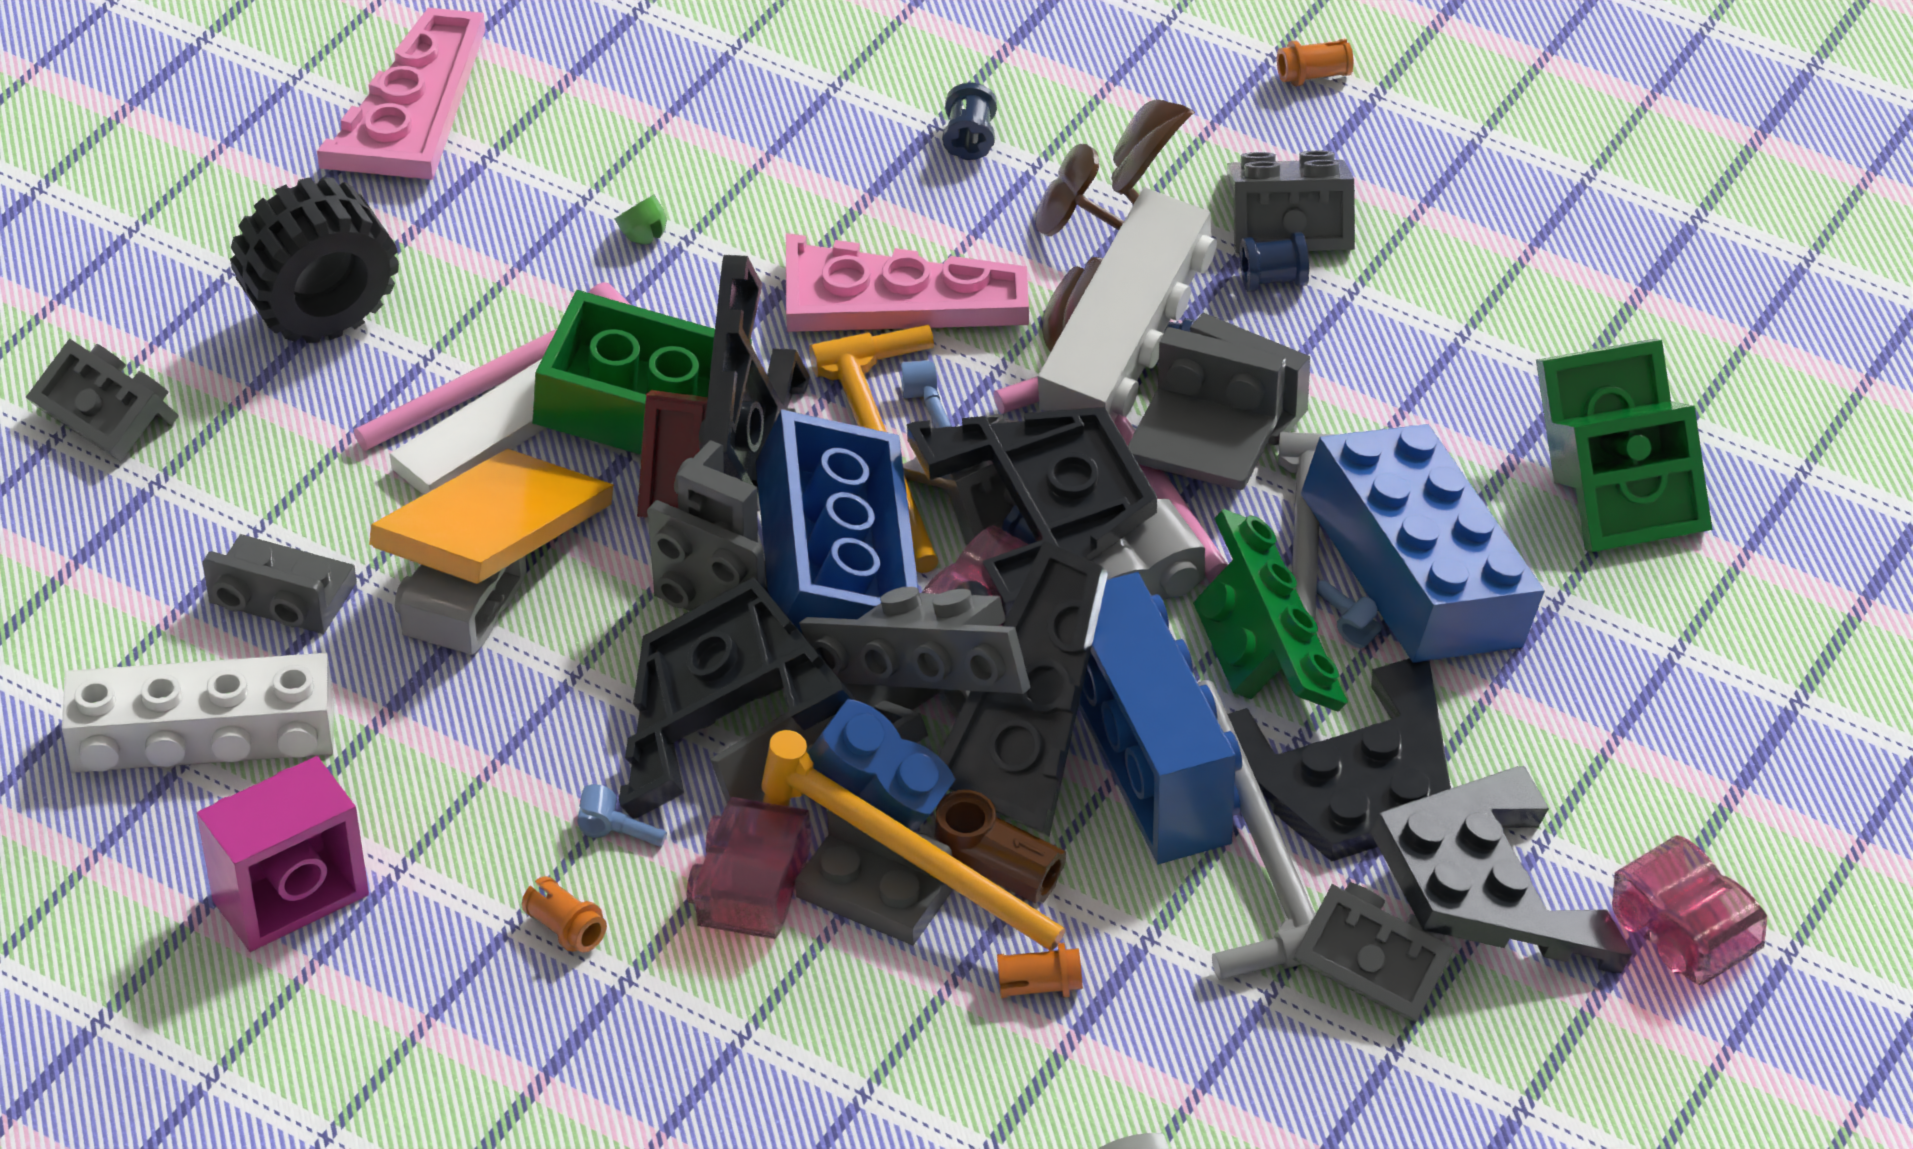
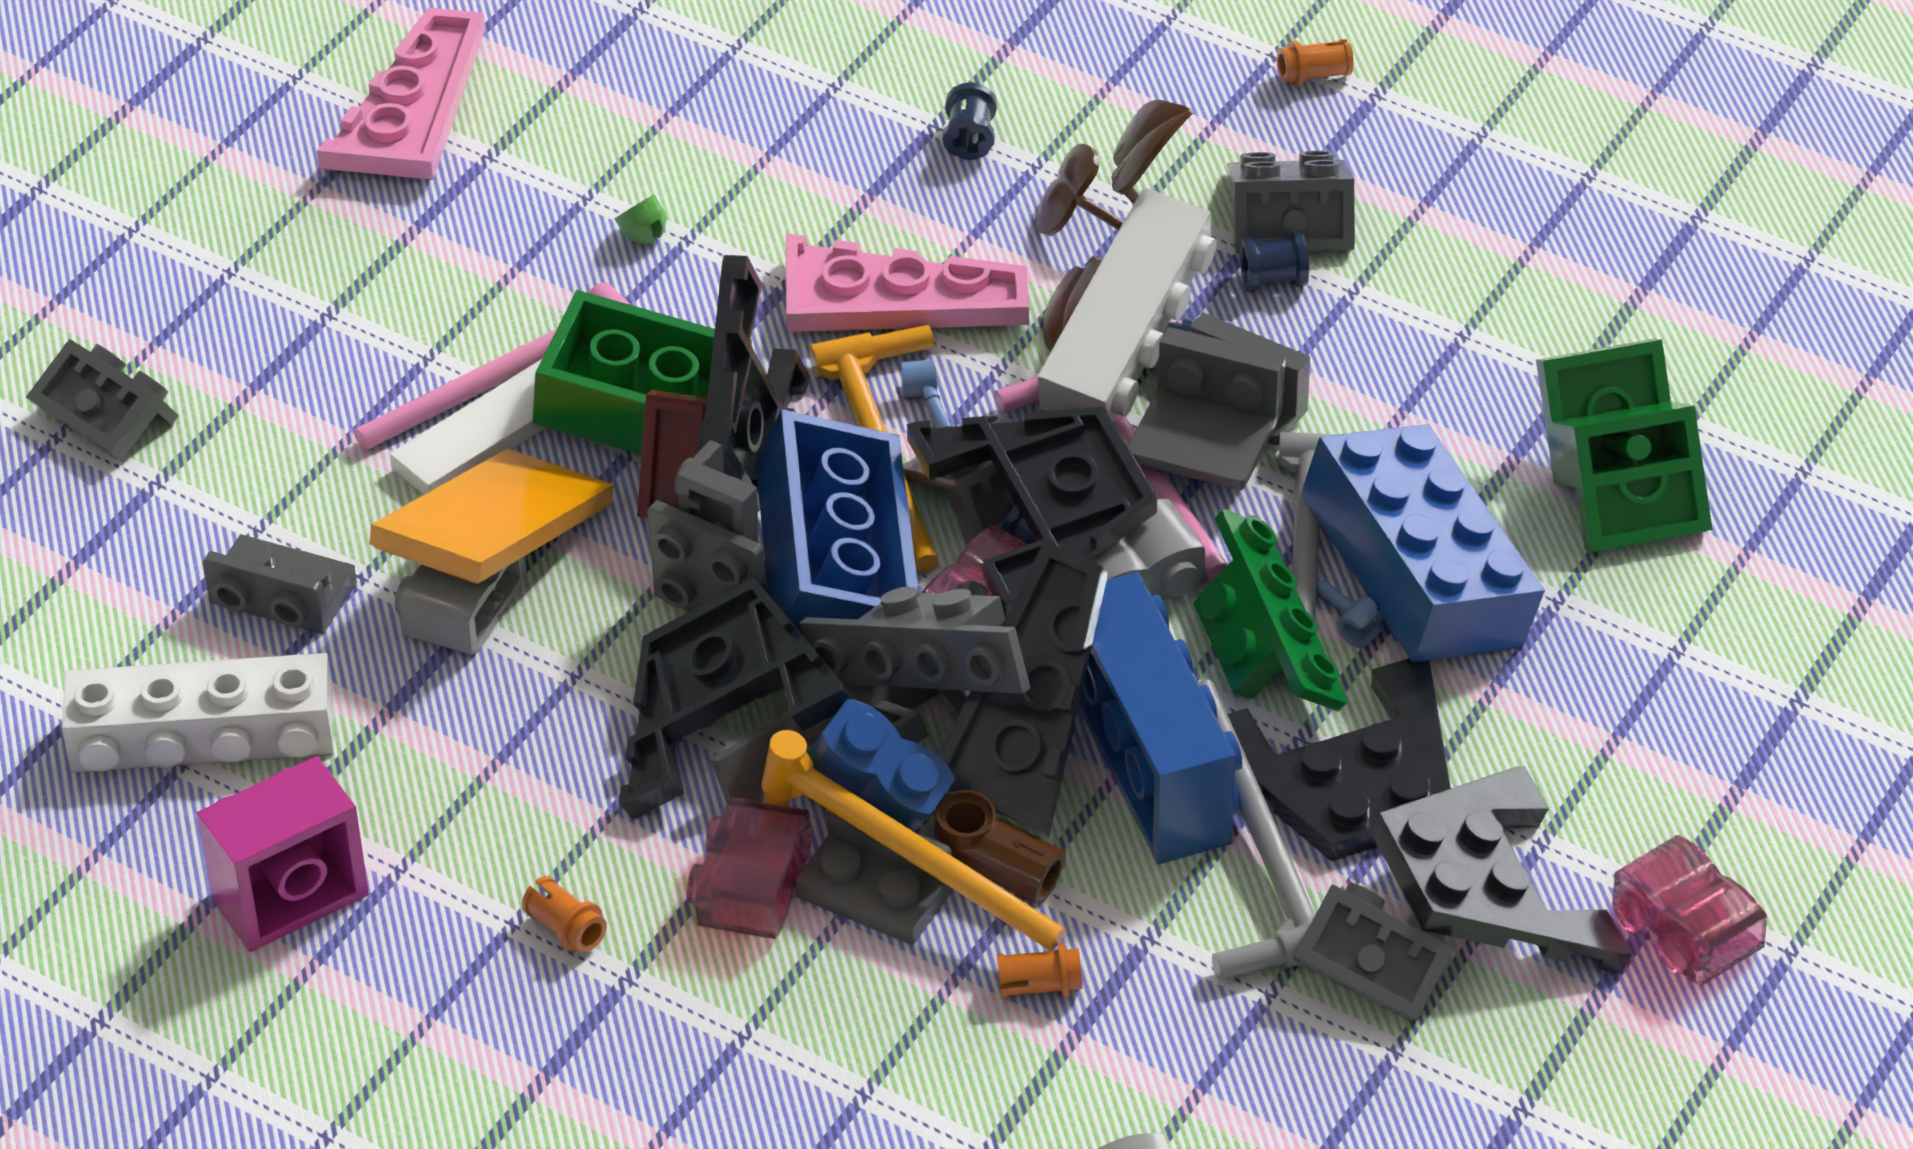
(314, 260): black tyre -> none
(599, 817): medium blue hand -> none

